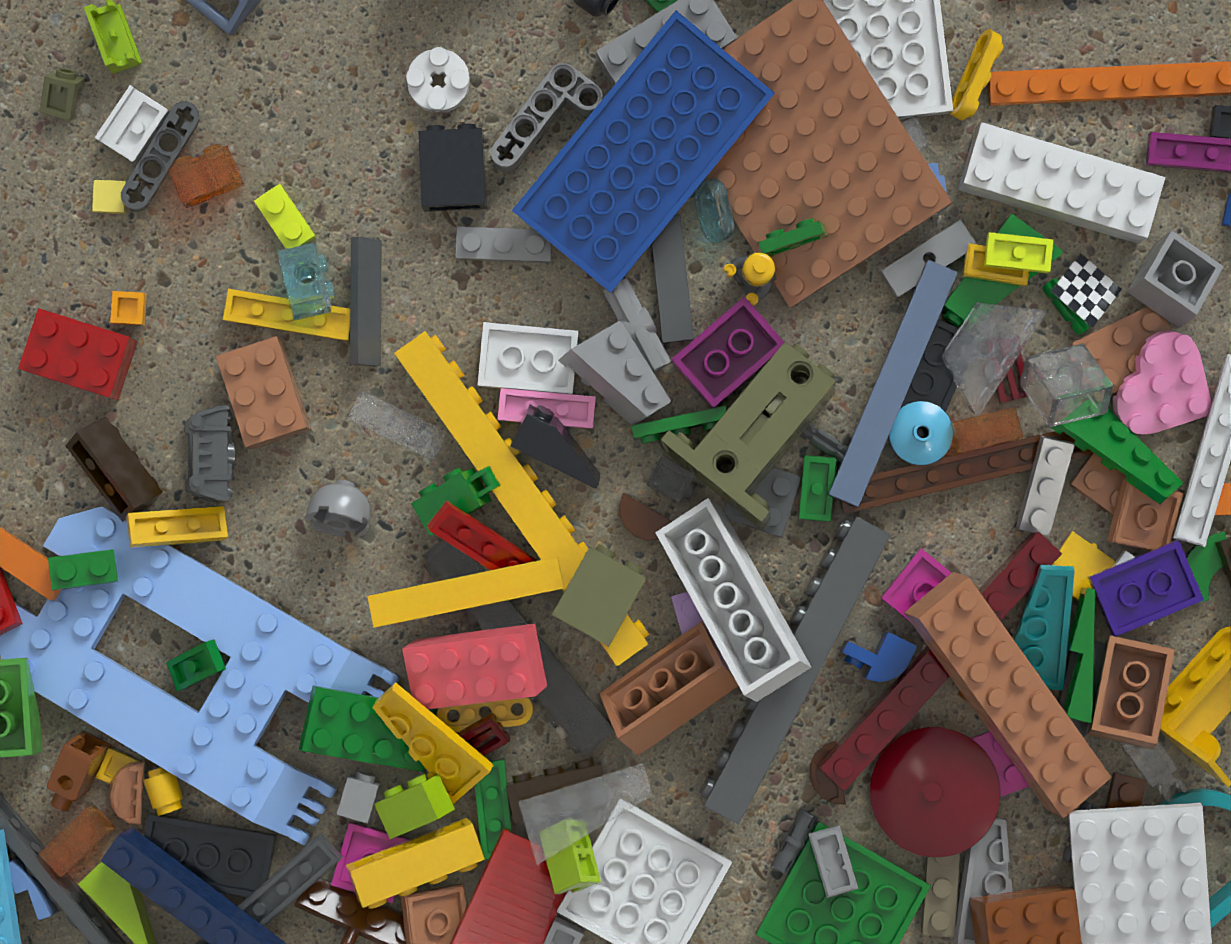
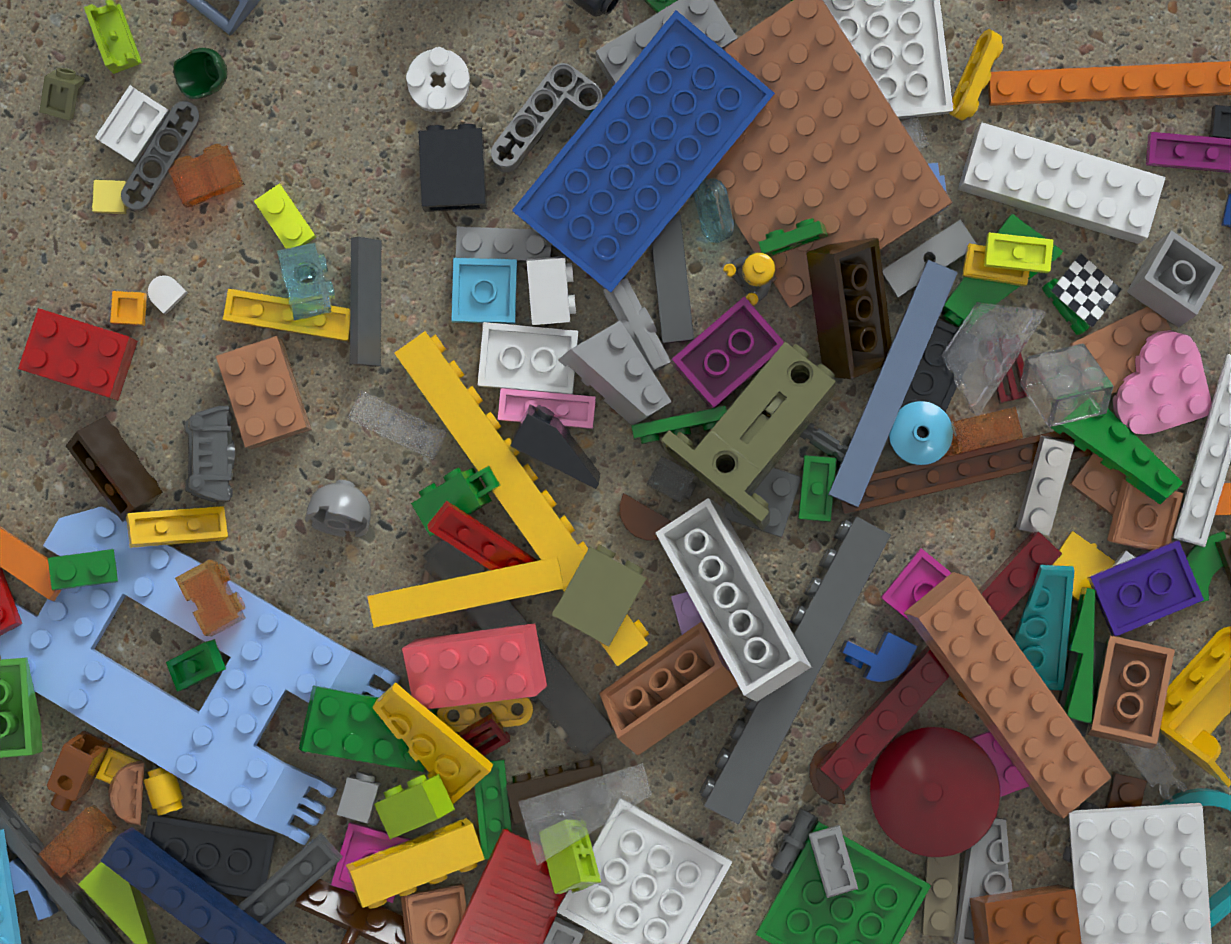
(165, 293): none -> white tile
(200, 73): none -> dark green hair
(211, 593): none -> clear orange brick
(484, 290): none -> medium azure plate
(550, 290): none -> white brick
(850, 306): none -> dark brown slope

